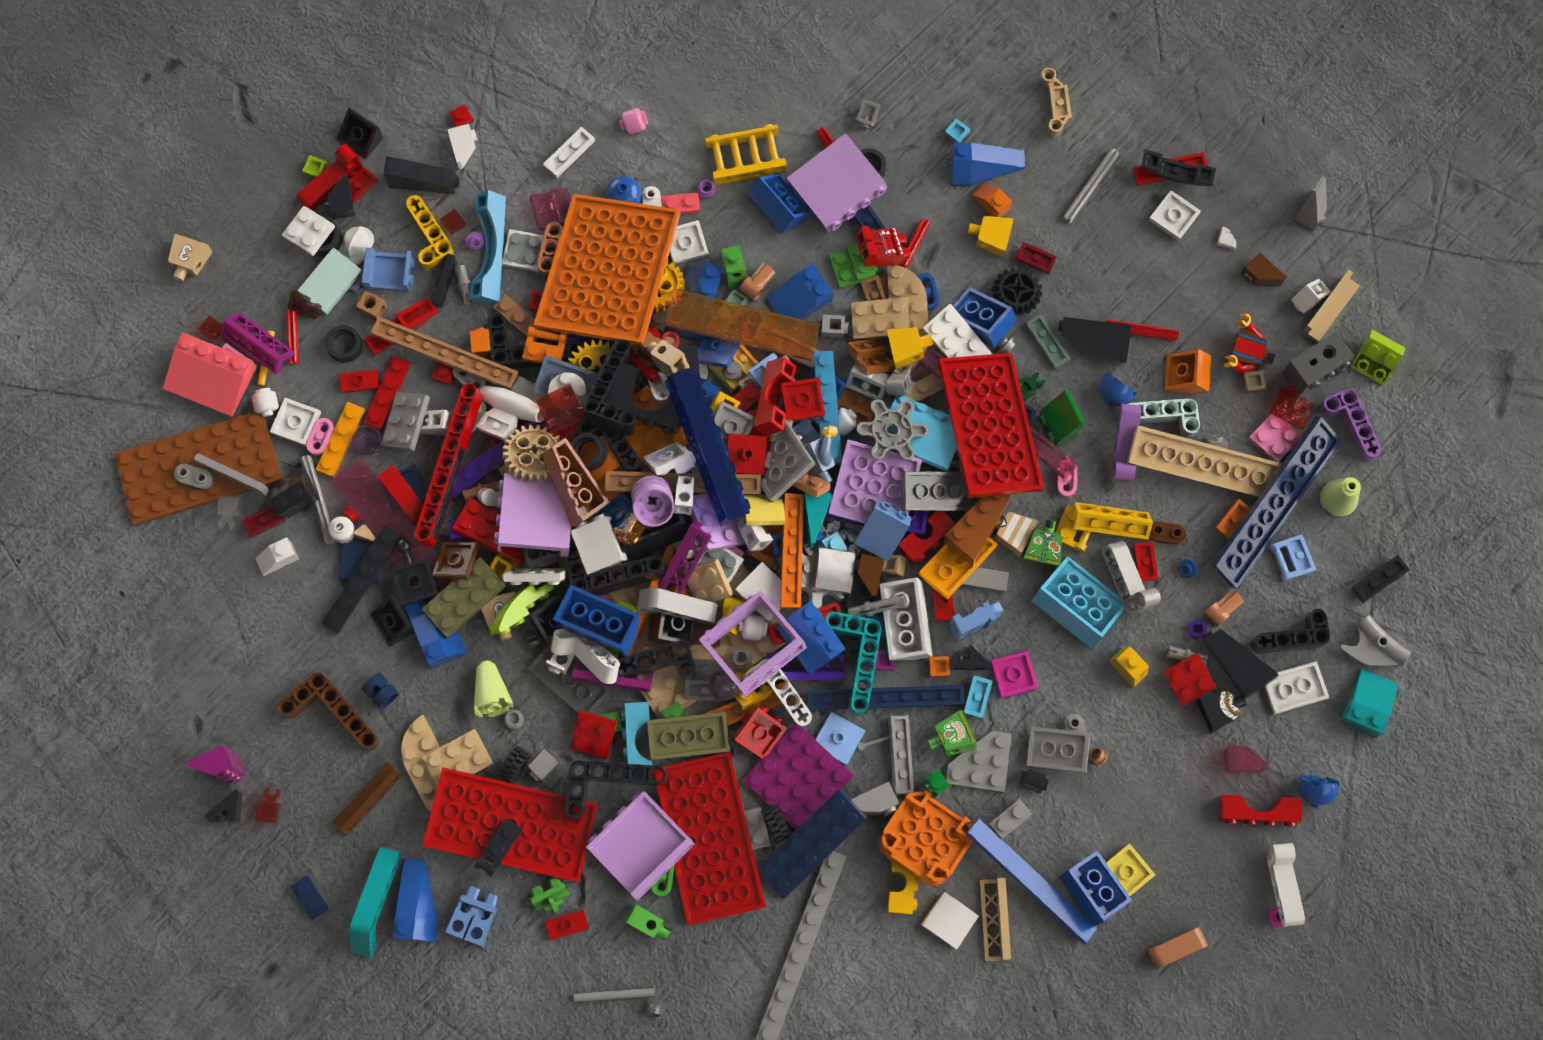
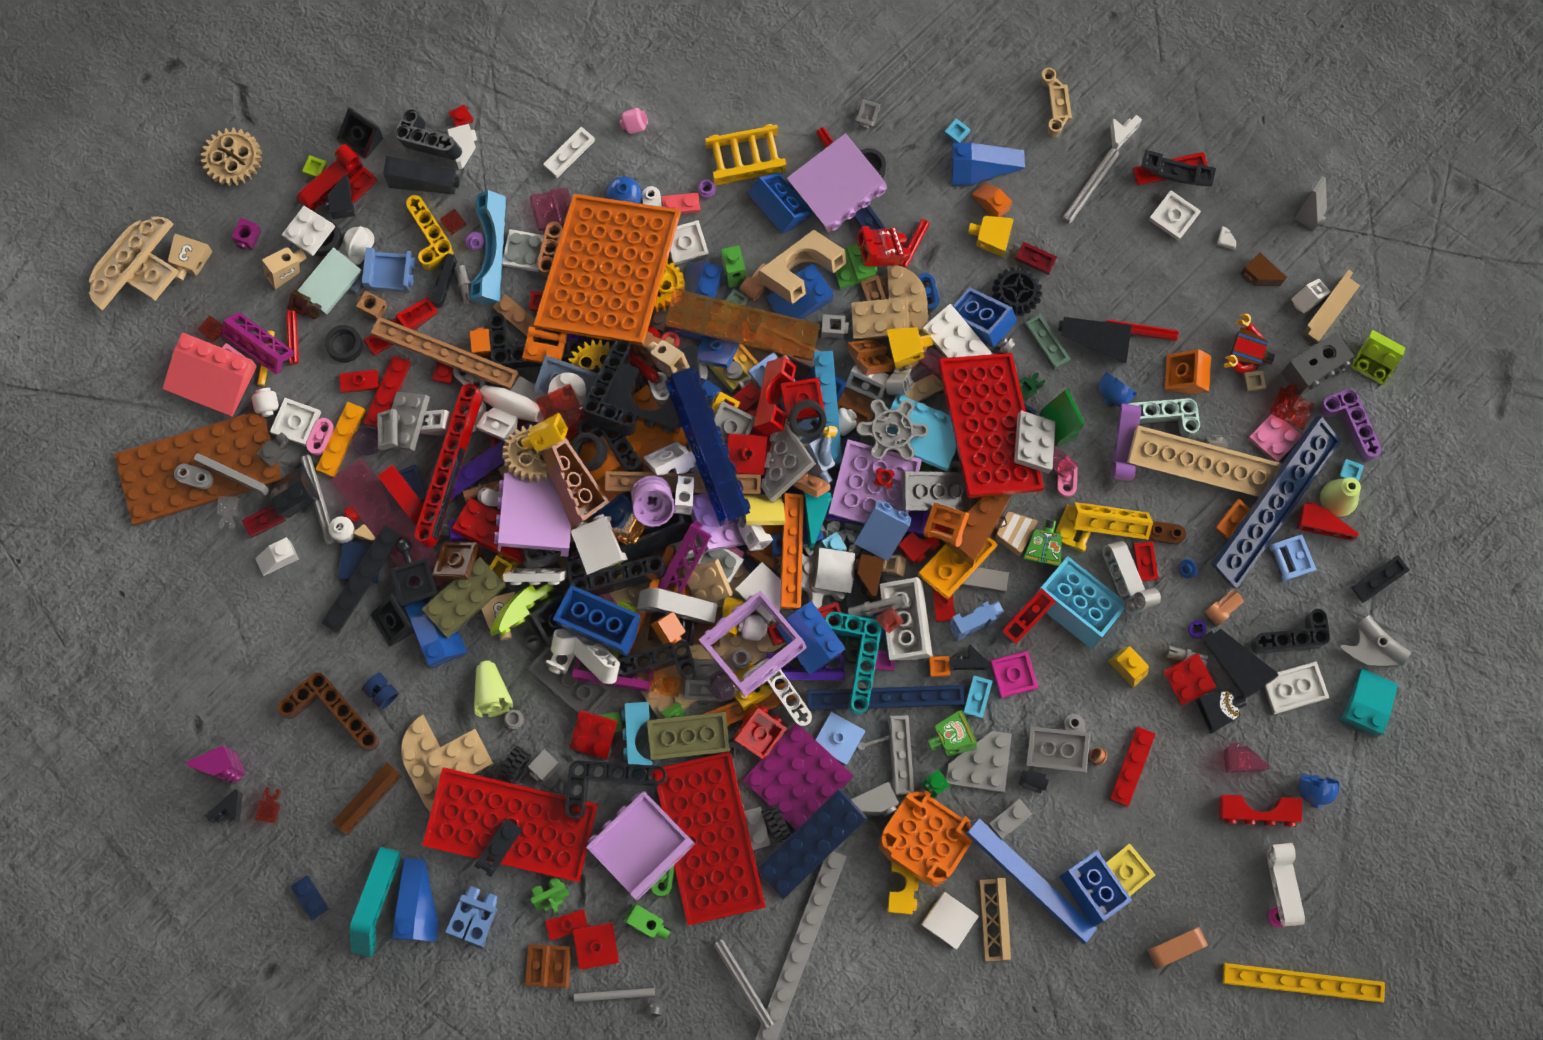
(132, 263): none -> tan plate
(221, 169): none -> tan gear
(243, 227): none -> magenta brick
(271, 451): none -> dark grey plate
(282, 266): none -> tan torso
(387, 429): none -> light grey plate
(413, 136): none -> black beam
(546, 433): none -> yellow torso
(548, 966): none -> dark orange slope
(596, 945): none -> red plate
(666, 684): none -> clear orange bracket
(668, 628): none -> brick
(743, 984): none -> light grey axle
(810, 248): none -> tan arch
(812, 432): none -> black tyre
(889, 474): none -> red plate
(889, 619): none -> clear red plate
(949, 518): none -> orange plate
(1028, 616): none -> red slope
(1034, 442): none -> light grey plate
(1121, 133): none -> white slope
(1132, 766): none -> red plate
(1303, 982): none -> yellow tile
(1321, 521): none -> red slope
(1351, 470): none -> medium azure plate

